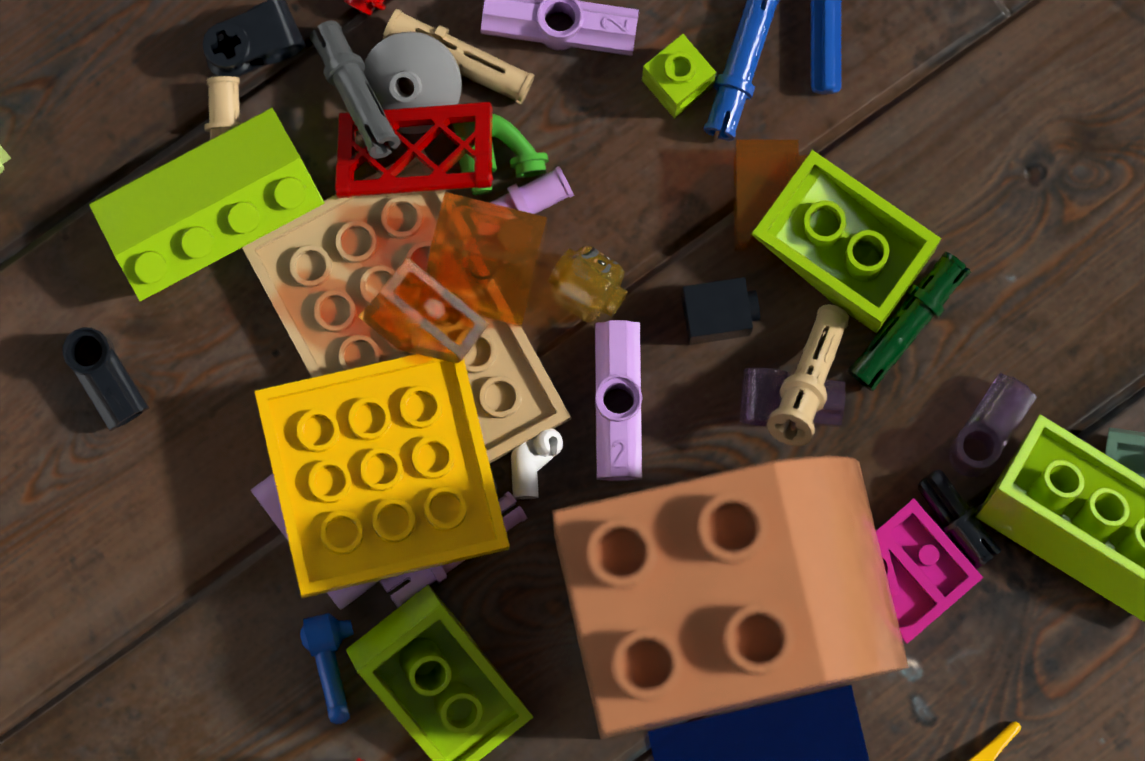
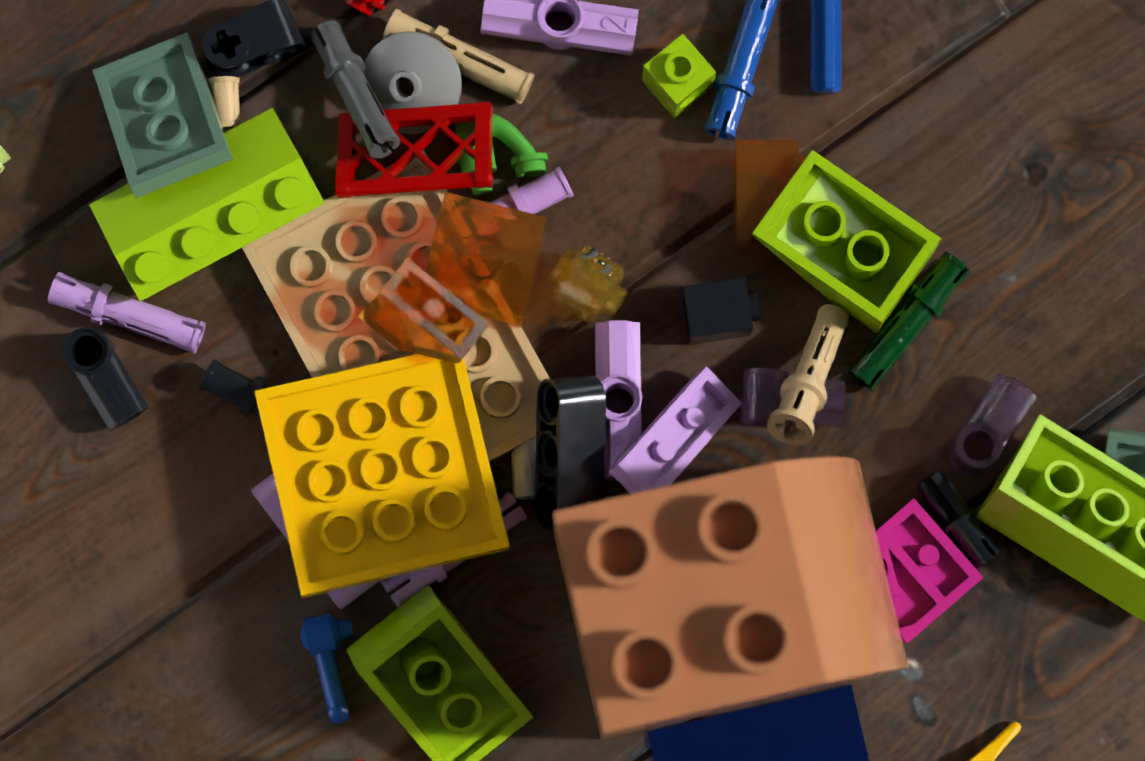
(117, 309): none -> lavender pin
(162, 115): none -> sand green plate
(233, 387): none -> black pin
(569, 445): none -> black beam
(676, 434): none -> lavender plate

